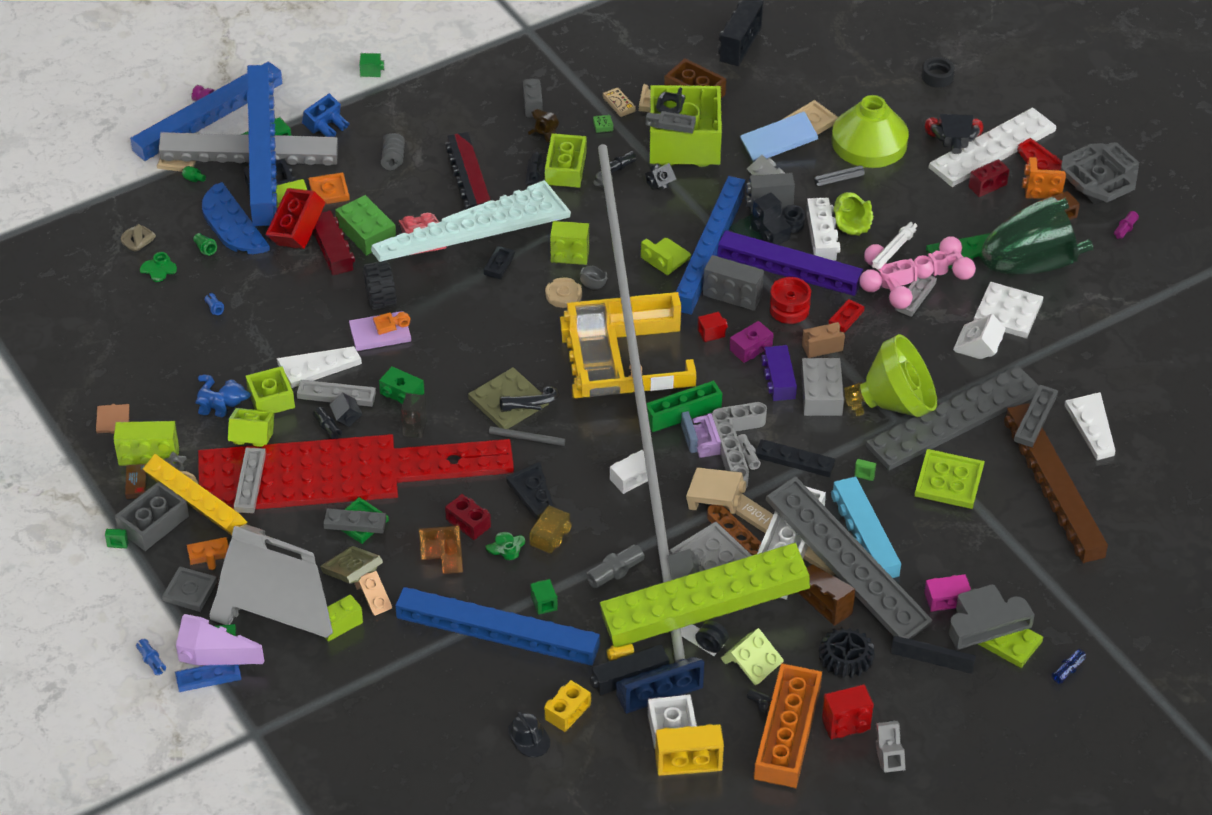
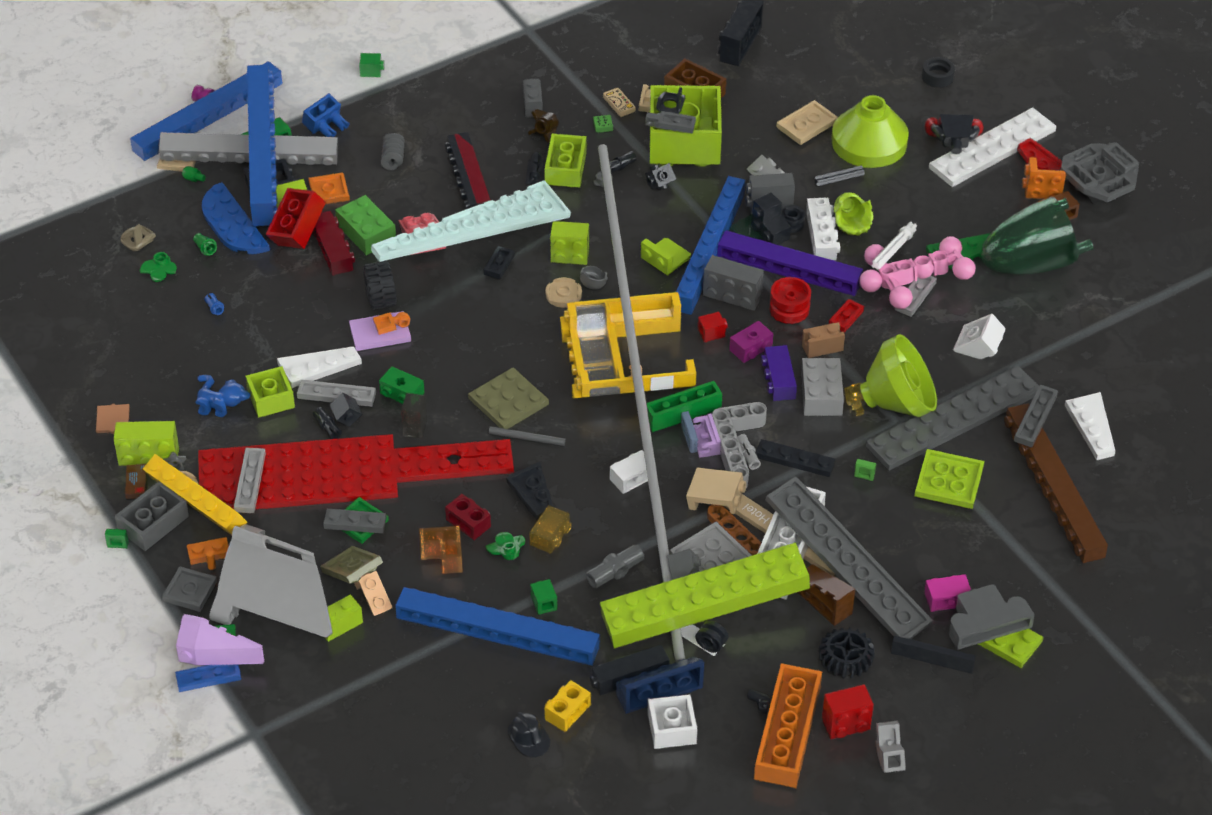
(150, 656): blue pin -> none
(250, 426): lime brick -> none
(548, 395): black plant -> none
(618, 652): yellow pin -> none
(689, 750): yellow brick -> none
(754, 656): yellowish green bracket -> none
(779, 136): light blue tile -> none
(864, 524): medium azure brick -> none
(988, 178): dark red brick -> none
(1012, 308): white plate -> none
(1069, 666): clear blue axle -> none
(1126, 224): magenta axle -> none

